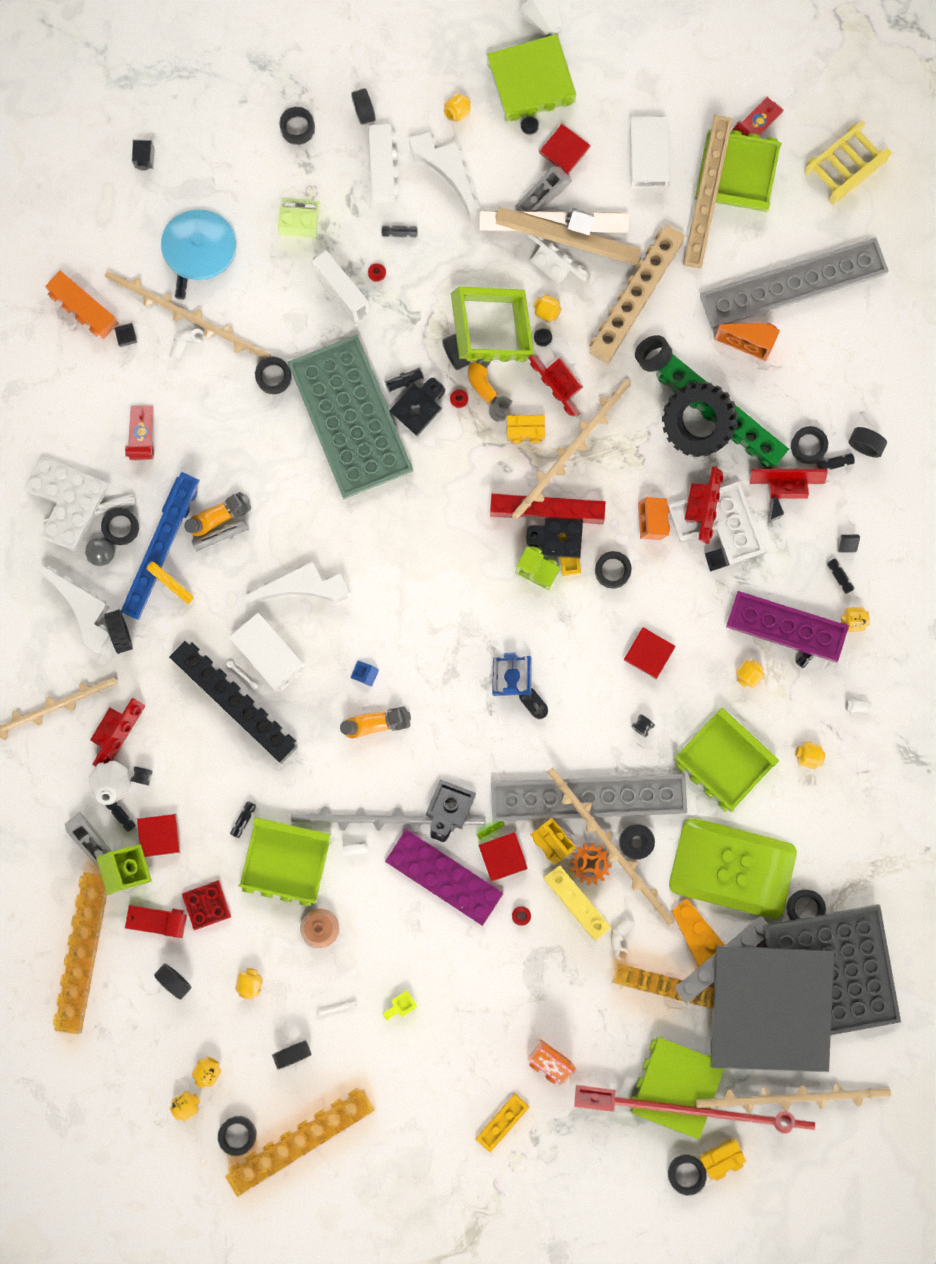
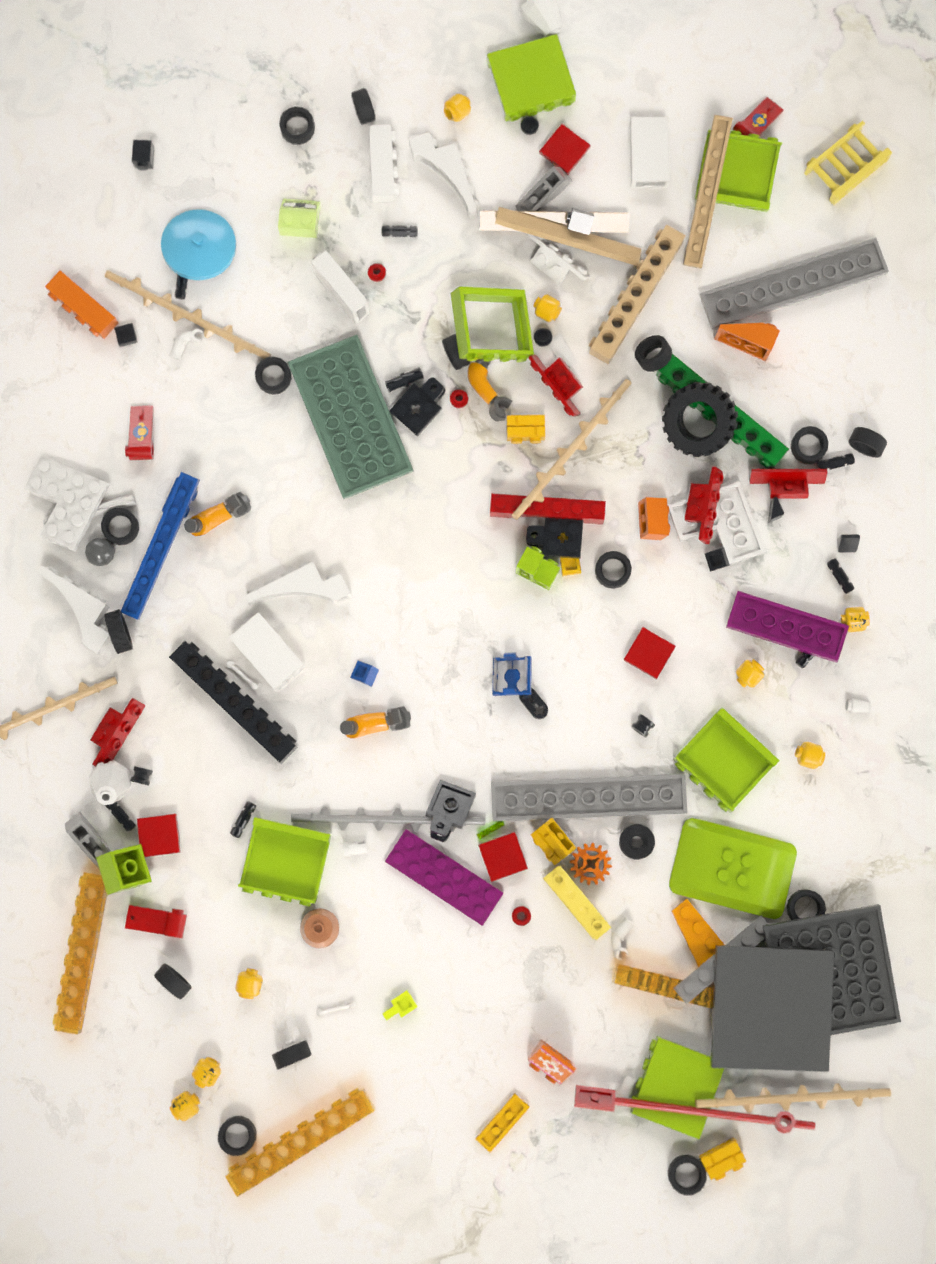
(169, 582): yellow axle -> none
(206, 905): red tile -> none
(228, 531): light grey pin -> none
(614, 853): tan plant -> none

